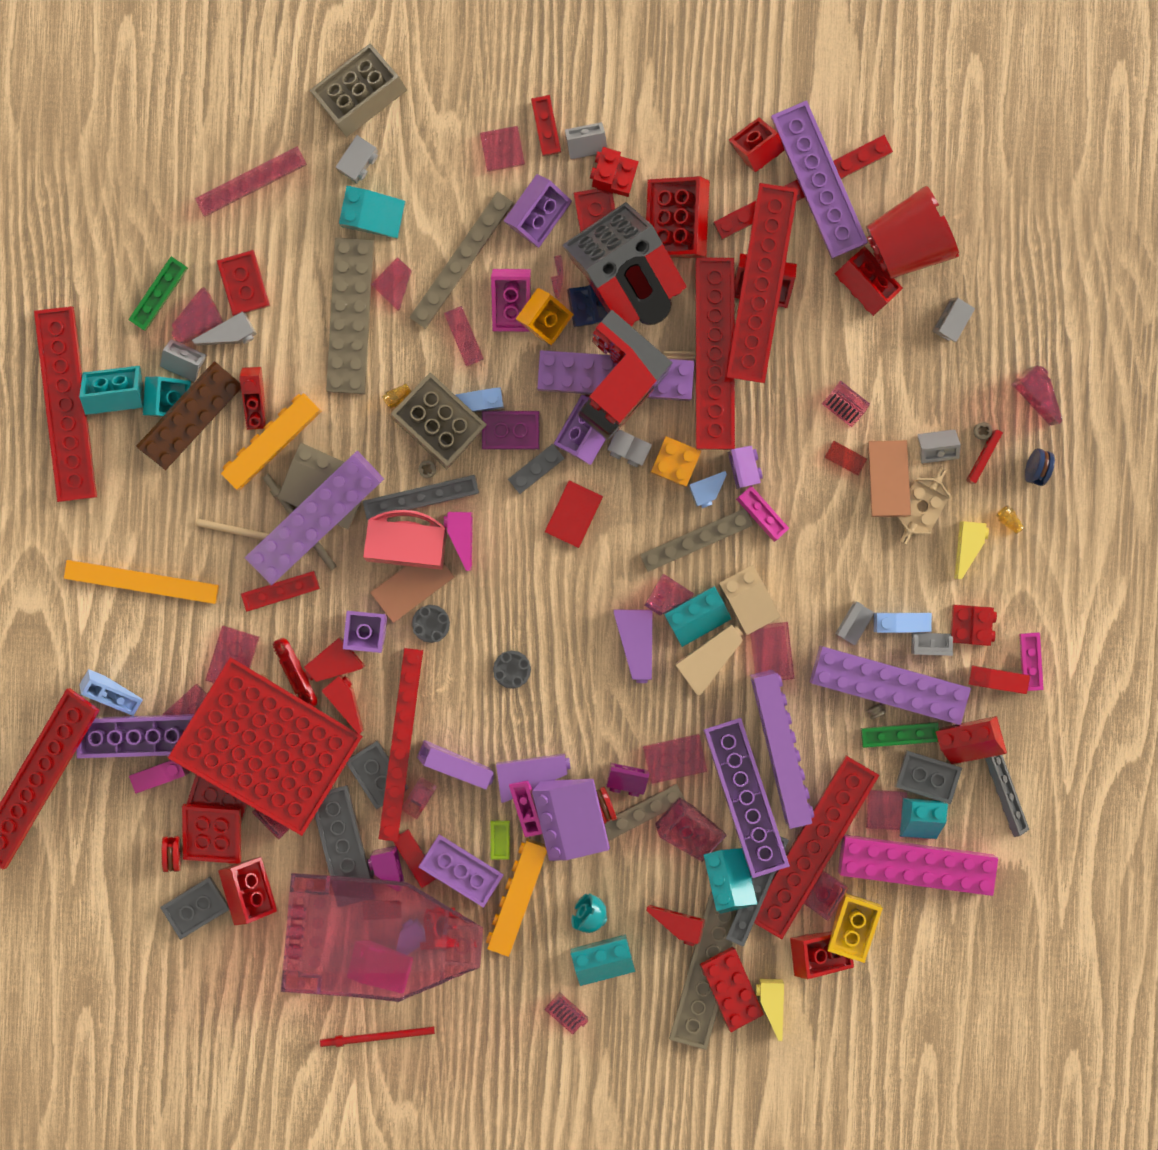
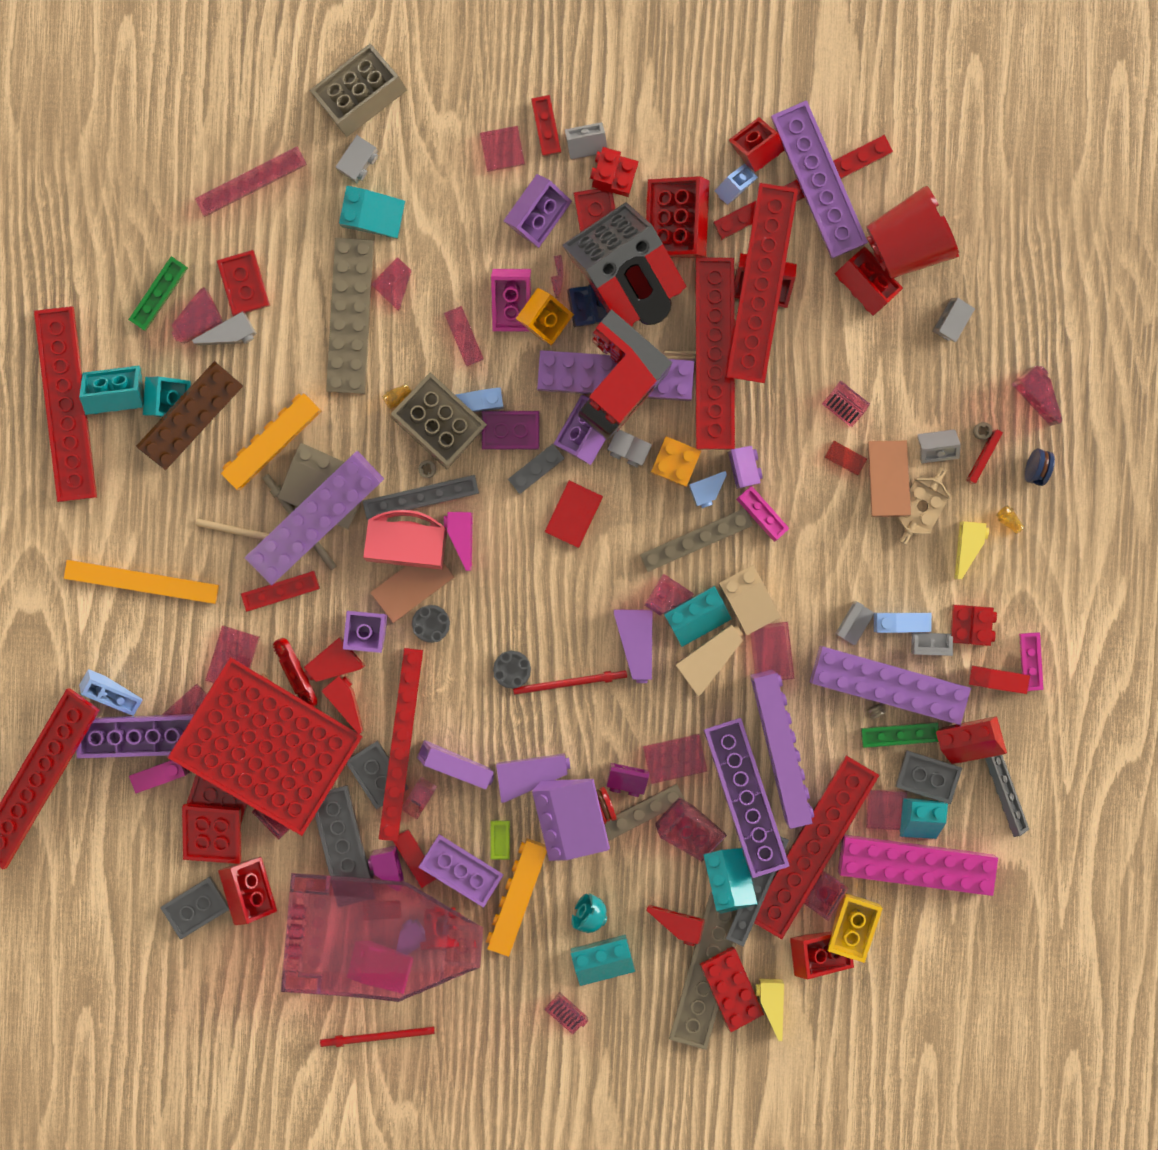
(171, 854): red head -> none
(182, 360): light grey panel -> none
(253, 397): red slope -> none
(461, 260): dark tan plate -> none
(526, 808): dark pink slope -> none
(608, 676): none -> red bar
(735, 184): none -> light blue slope

